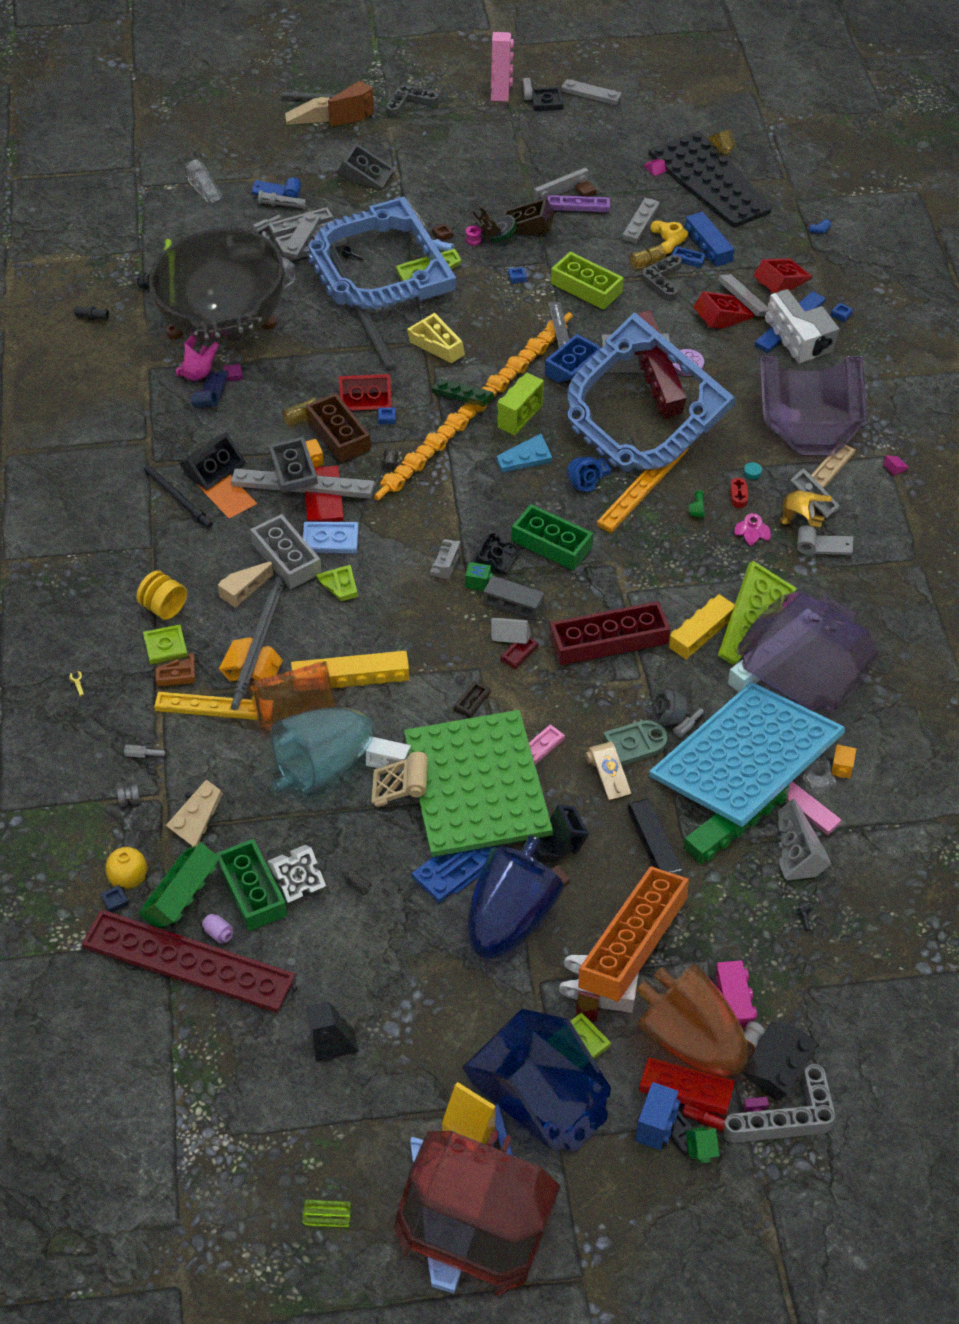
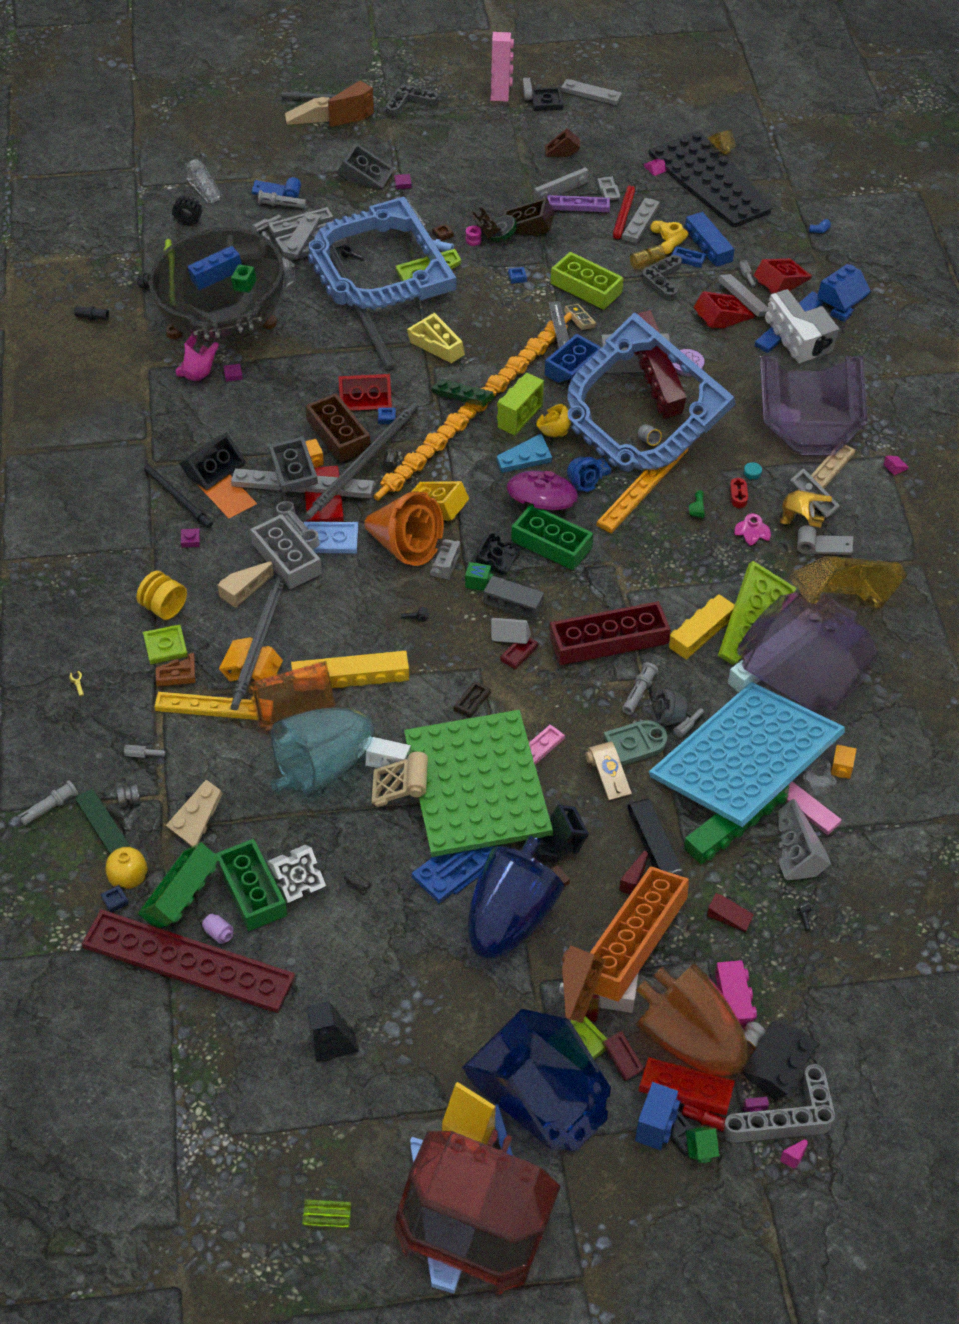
(56, 798): none -> light grey pin
(101, 821): none -> dark green tile
(189, 204): none -> black tyre
(190, 538): none -> magenta plate
(211, 392): dark blue door -> none
(214, 267): none -> blue brick
(243, 278): none -> green brick
(297, 412): clear yellow pin -> none
(297, 524): none -> light grey piece
(339, 582): lime wing -> none
(371, 450): none -> dark grey axle
(403, 181): none -> magenta tile
(408, 527): none -> orange cone
(421, 615): none -> black hand
(449, 495): none -> yellow slope
(542, 489): none -> magenta brick
(555, 422): none -> yellow cylinder
(563, 145): none -> copper slope
(580, 317): none -> tile
(580, 978): none -> dark orange slope
(585, 189): reddish brown tile -> none
(608, 188): none -> light grey slope
(623, 213): none -> red axle
(623, 1056): none -> dark red tile
(634, 874): none -> dark red slope
(642, 681): none -> light grey pin
(649, 435): none -> light grey wheel
(729, 913): none -> dark red slope
(746, 271): none -> light grey axle
(794, 1154): none -> dark pink slope
(844, 288): none -> blue slope
(849, 576): none -> clear yellow windscreen

